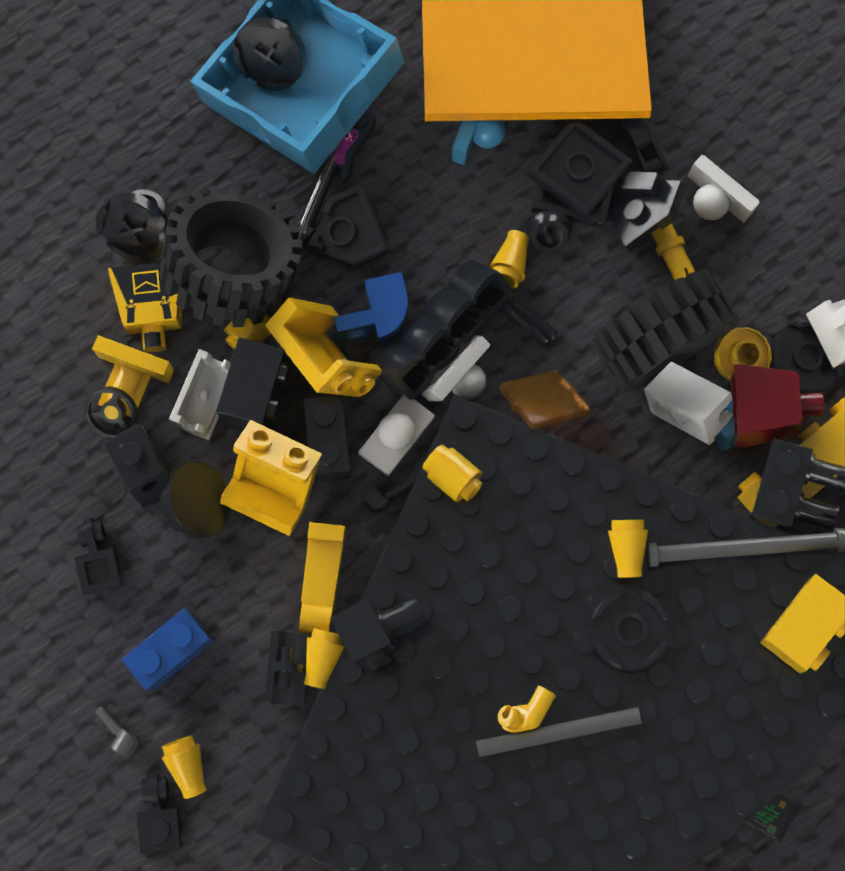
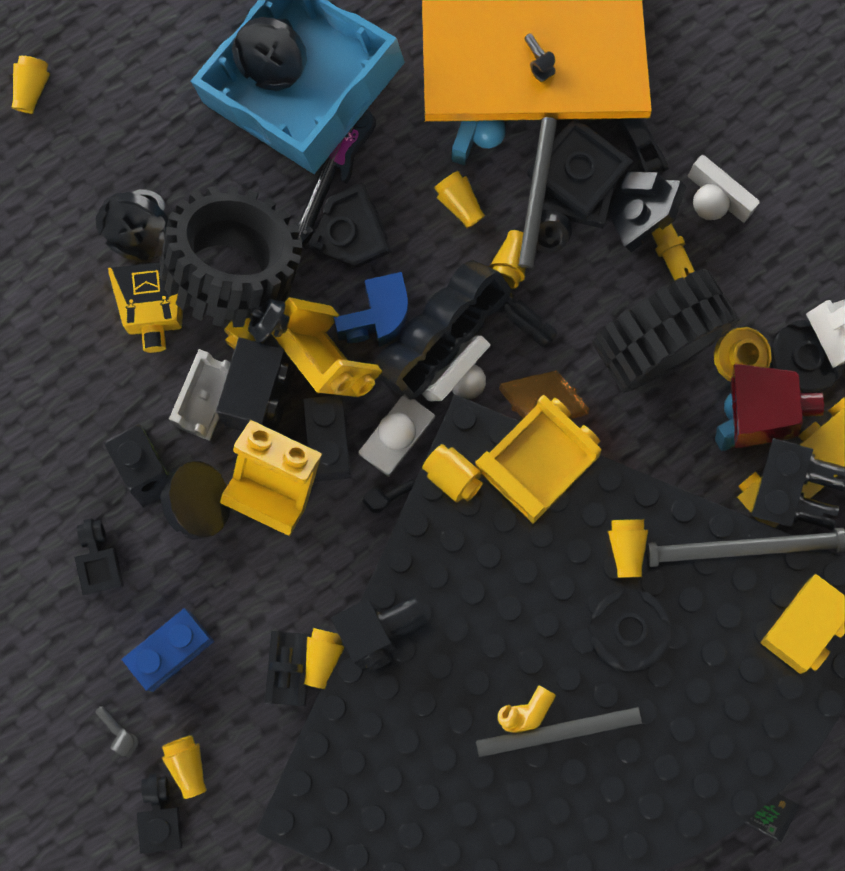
(28, 83): none -> yellow cone
(125, 384): yellow piece -> none
(268, 318): none -> black hat
(321, 576): yellow leg -> none
(459, 198): none -> yellow cone
(537, 192): none -> dark grey bar
(540, 458): none -> yellow panel
(543, 65): none -> black hand
(689, 402): white hinge -> none

